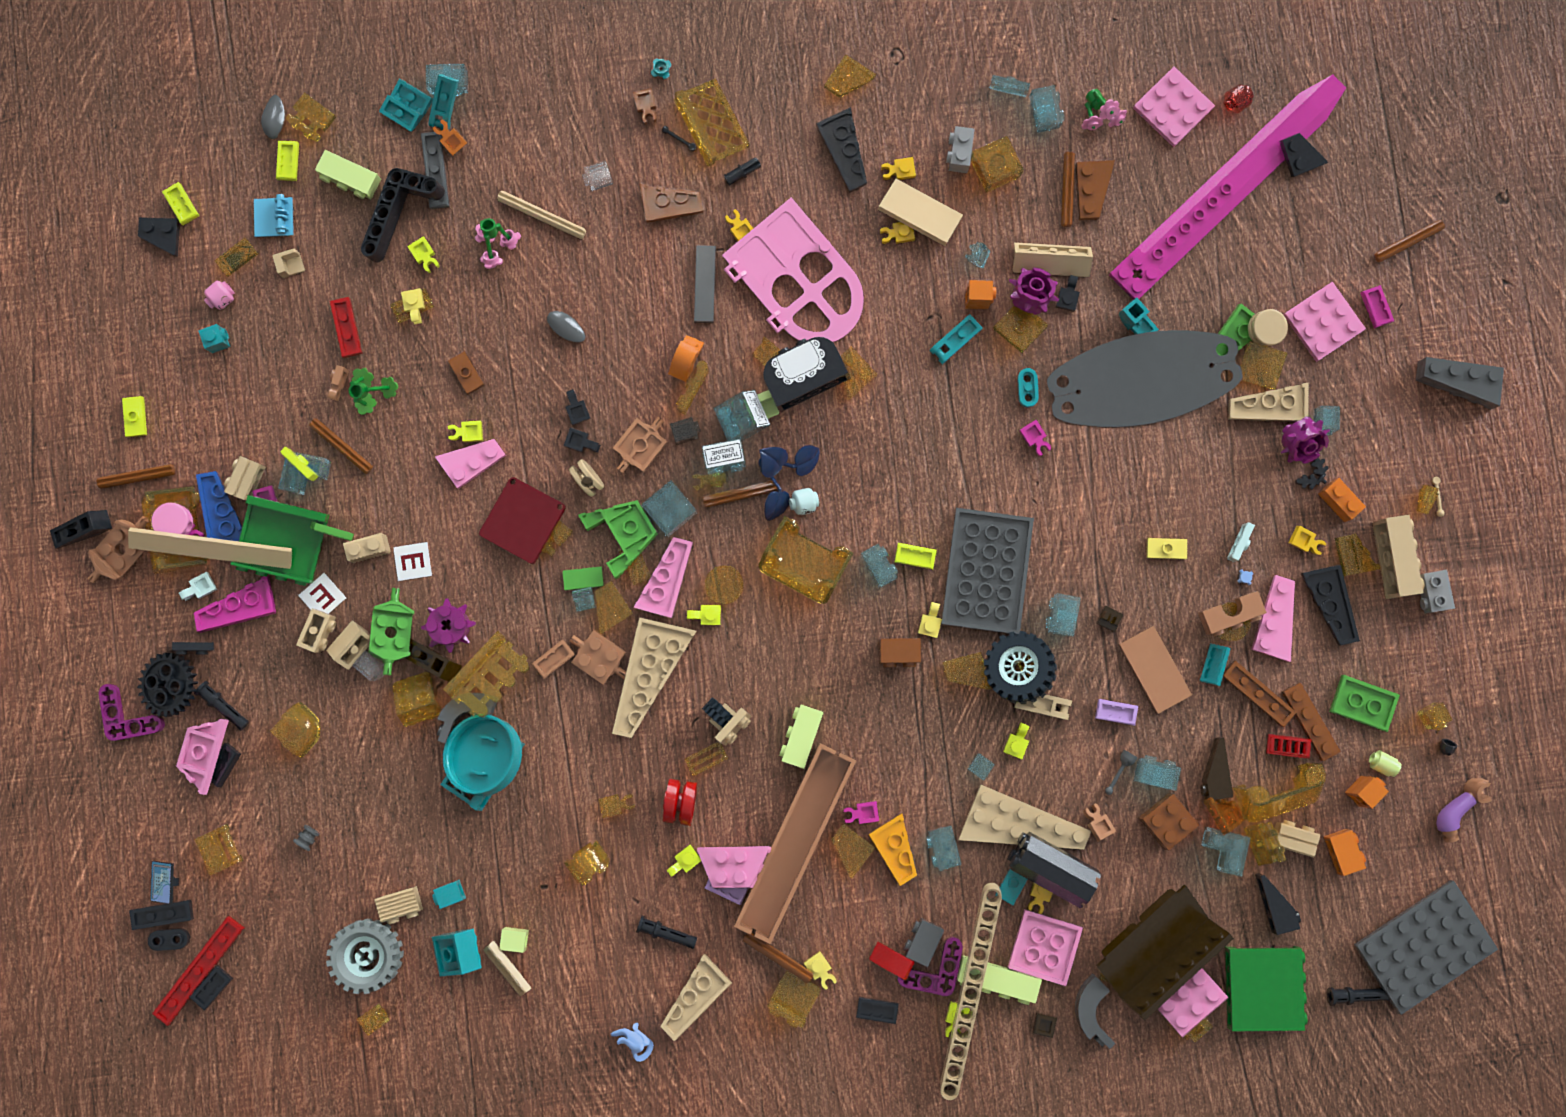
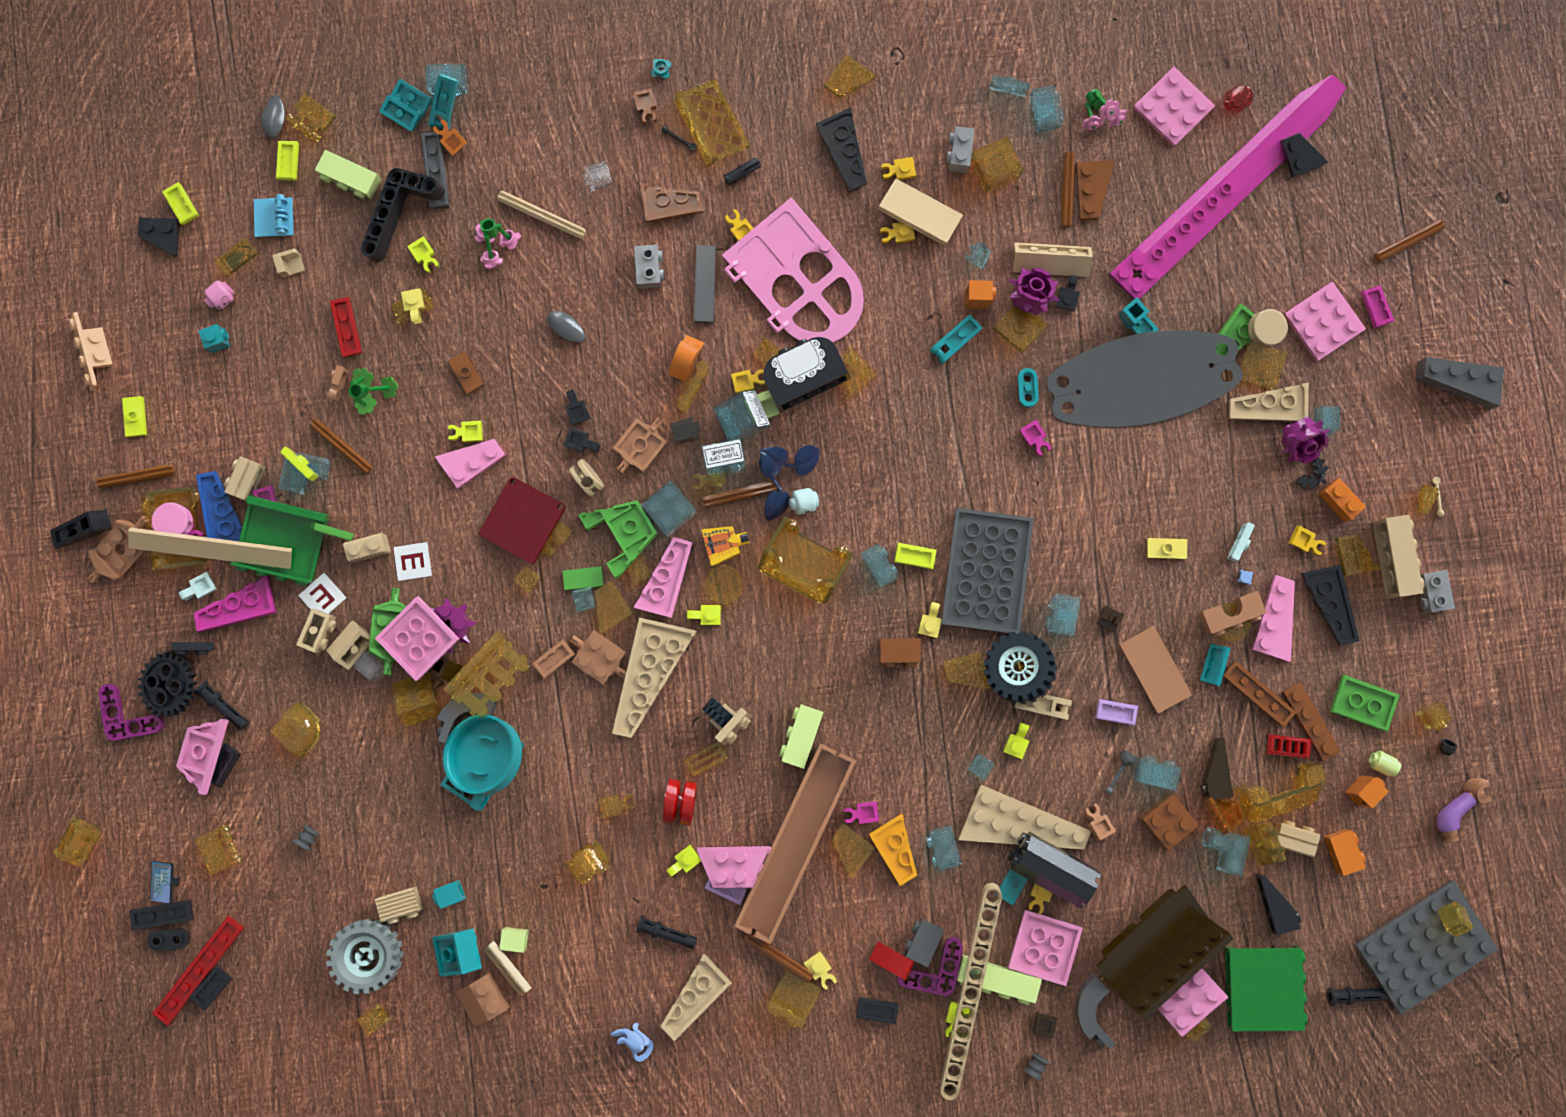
(77, 842): none -> clear yellow brick
(92, 350): none -> light nougat bracket
(417, 638): none -> bright pink plate
(482, 999): none -> nougat slope
(527, 579): none -> clear yellow plate
(648, 266): none -> light grey brick
(723, 544): none -> torso
(745, 381): none -> yellow plate
(1037, 1066): none -> dark grey bush
(1455, 919): none -> clear yellow panel

